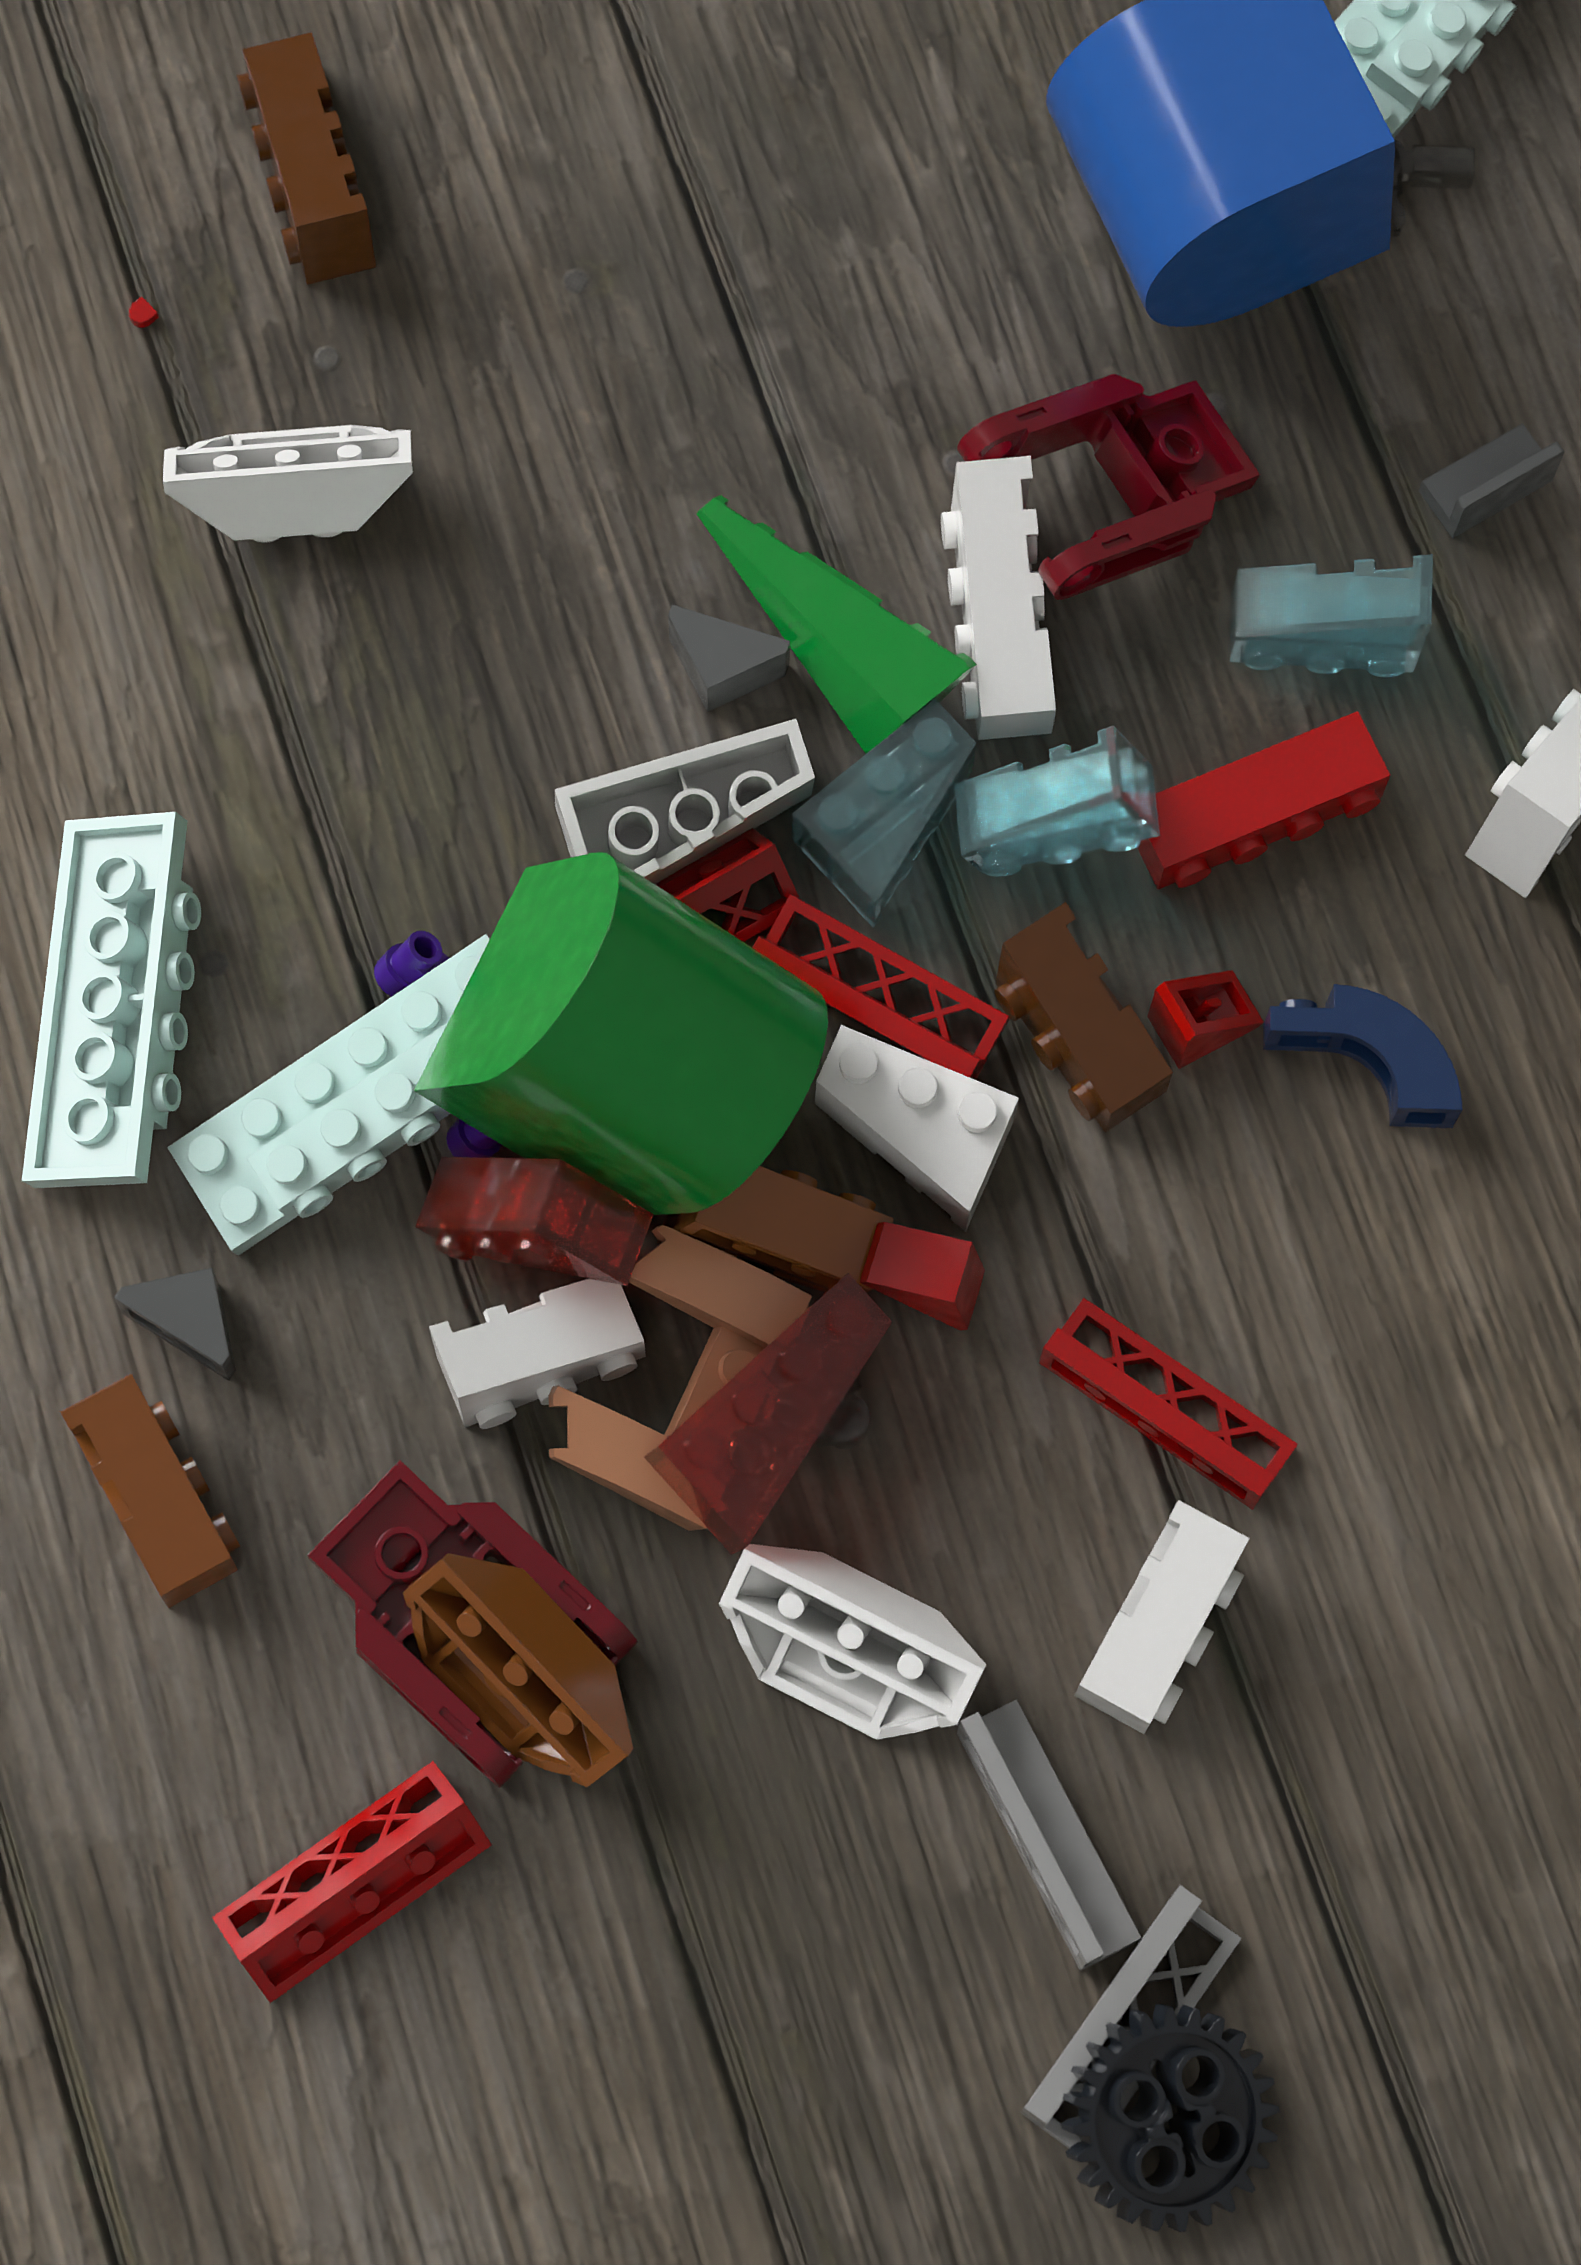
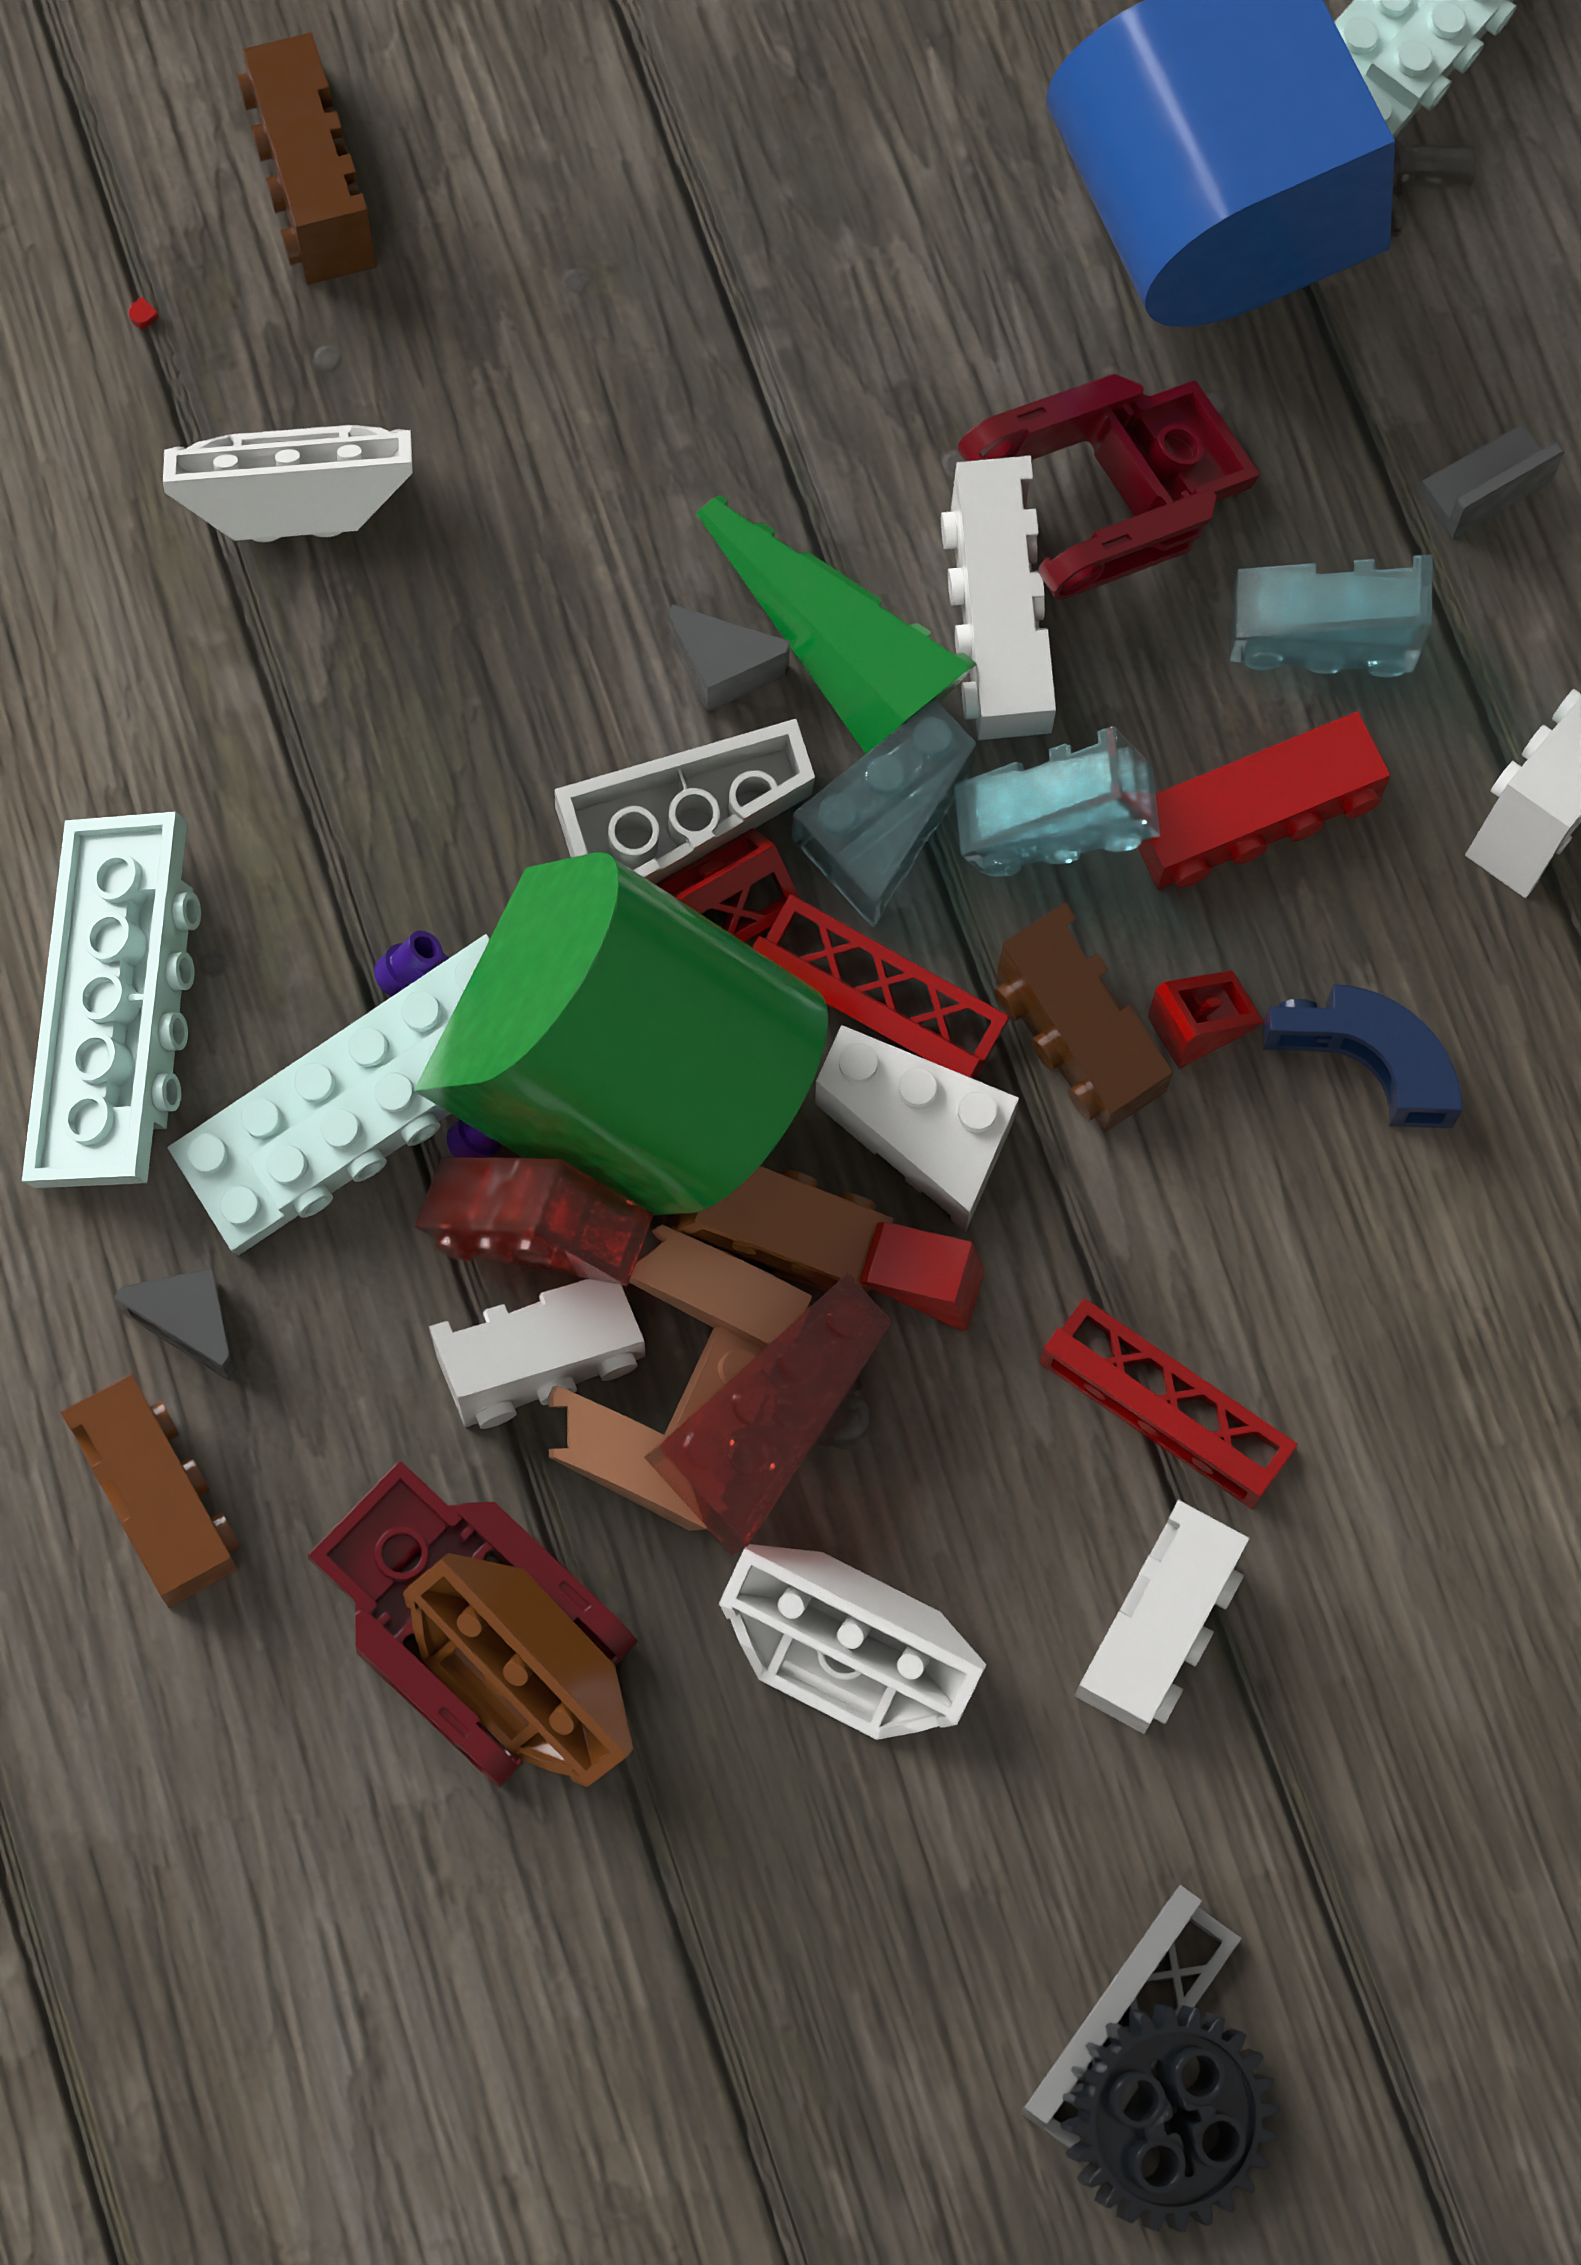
(357, 1887): red fence -> none
(1048, 1834): light grey fence -> none

